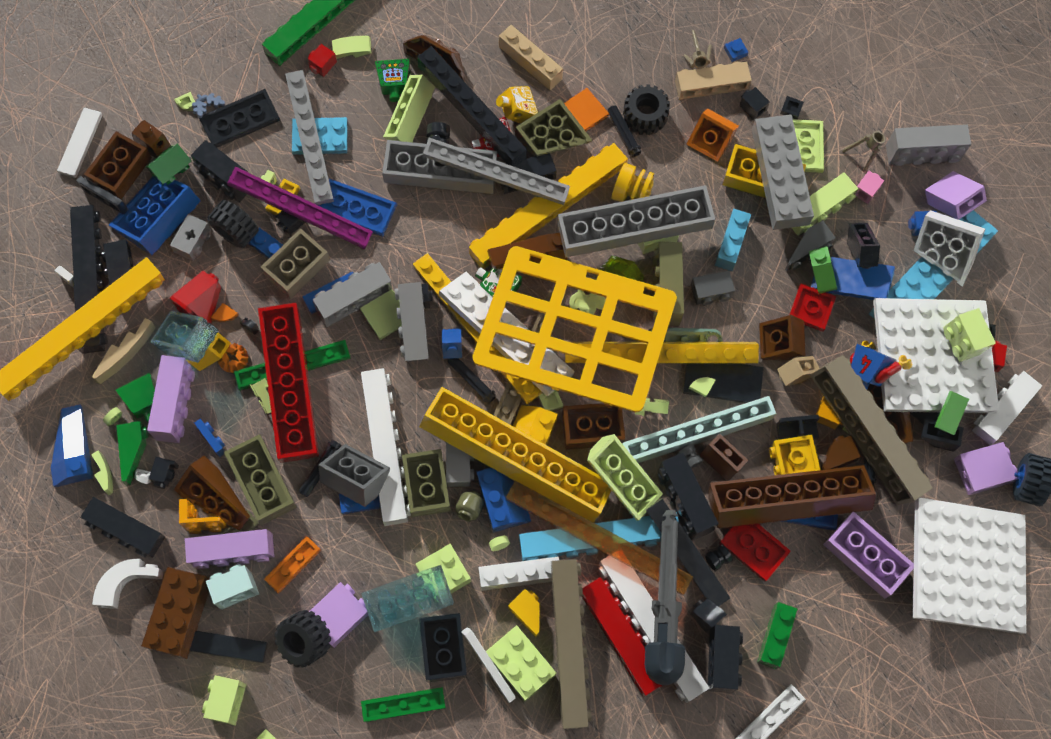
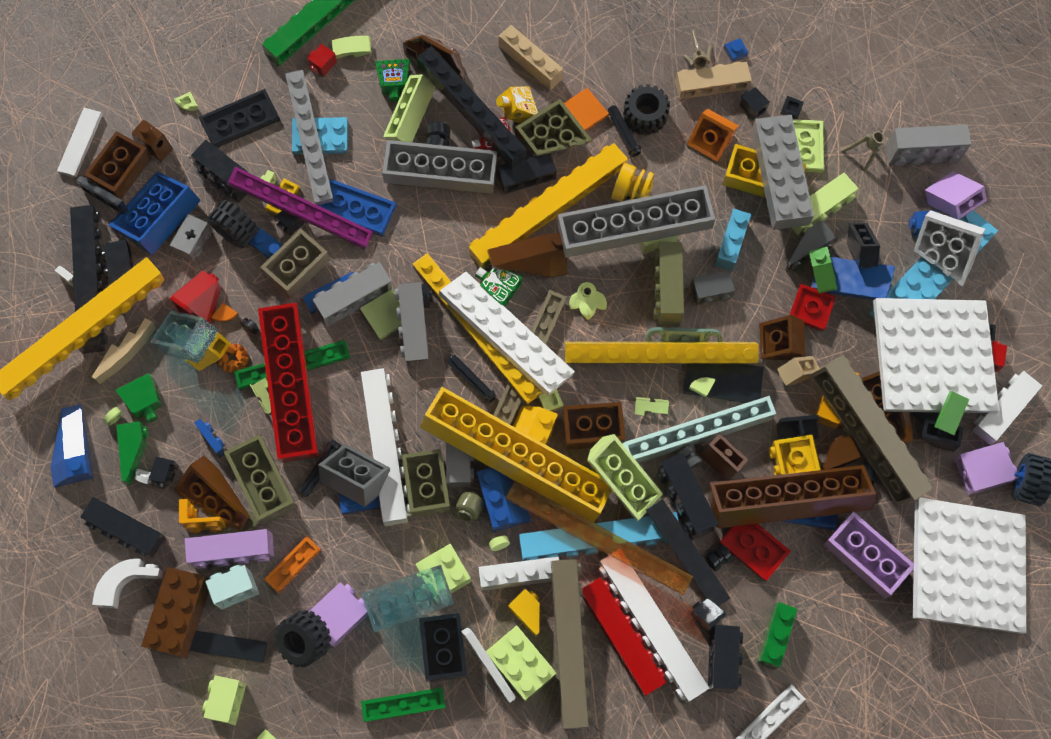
(104, 476): yellowish green slope -> none
(168, 164): green brick -> none
(171, 399): lavender brick -> none
(199, 106): sand blue animal -> none
(451, 343): blue brick -> none
(496, 171): light grey plate -> none
(573, 275): yellow door -> none
(622, 267): clear neon green slope -> none
(664, 656): piece -> none
(869, 186): bright pink brick -> none
(874, 366): torso -> none
(968, 335): yellowish green brick -> none

